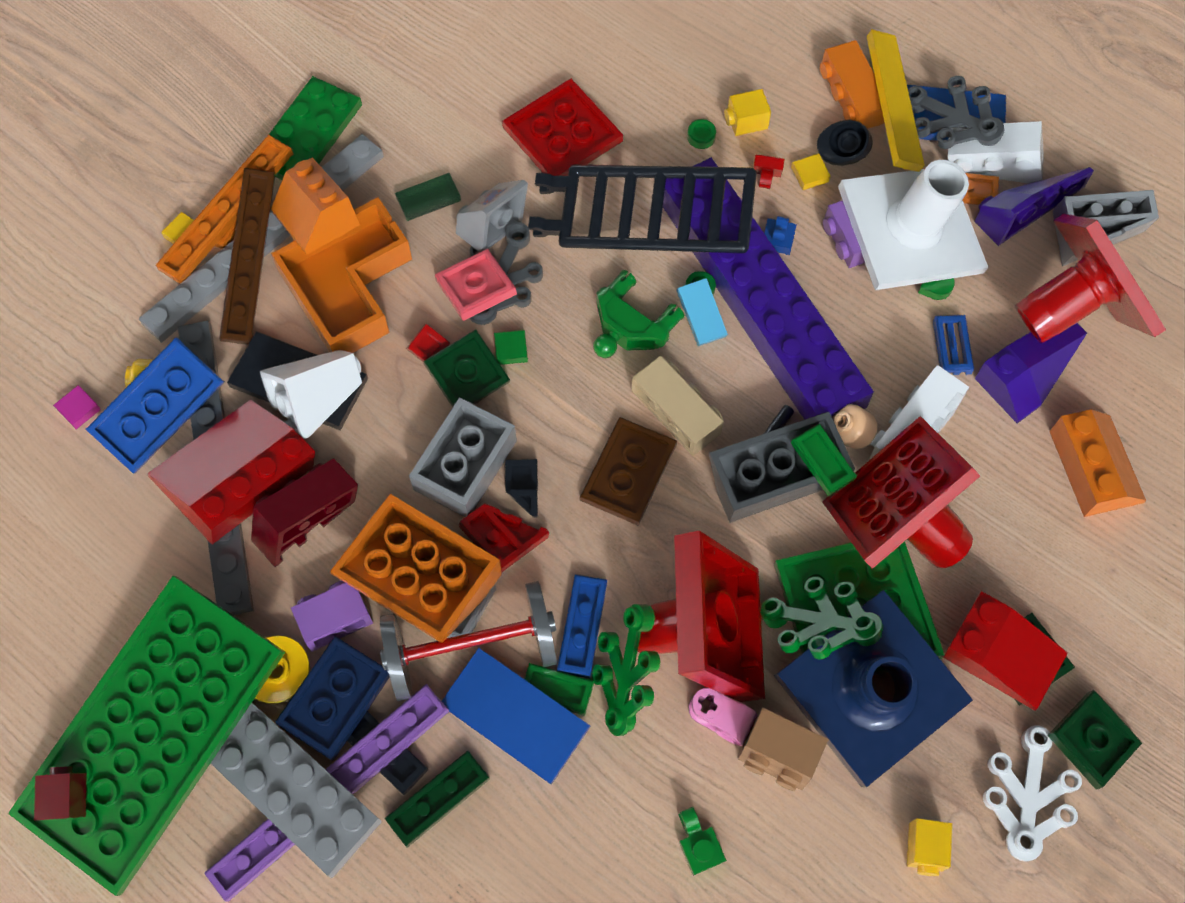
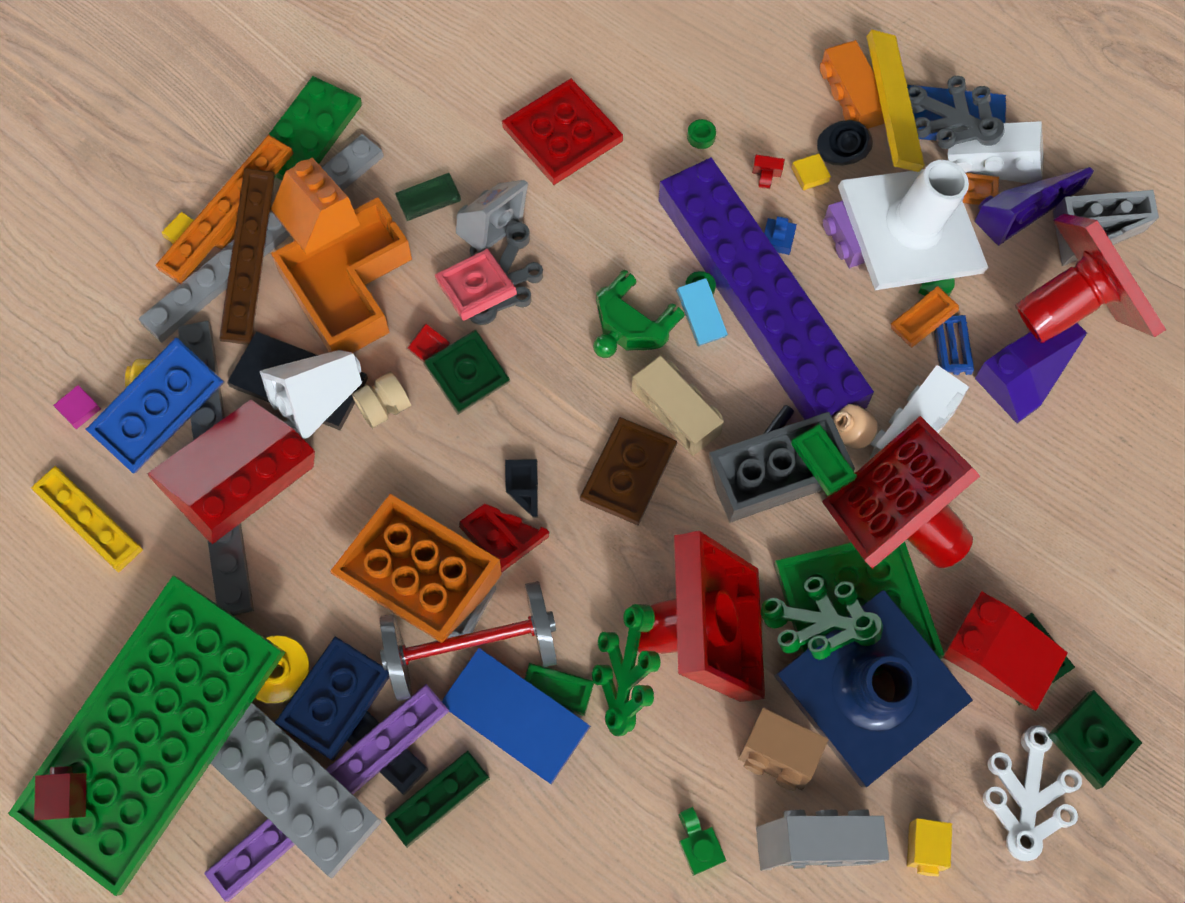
(87, 519): none -> yellow tile
(300, 507): dark red wedge -> none
(330, 614): medium lavender brick -> none
(381, 399): none -> tan wheel
(463, 457): light grey brick -> none
(511, 347): green tile -> none
(569, 184): black bar -> none
(582, 626): blue tile -> none
(727, 718): bright pink piece -> none
(748, 112): yellow brick -> none
(822, 840): none -> light grey wedge
(924, 317): none -> orange tile
(1096, 462): orange slope -> none

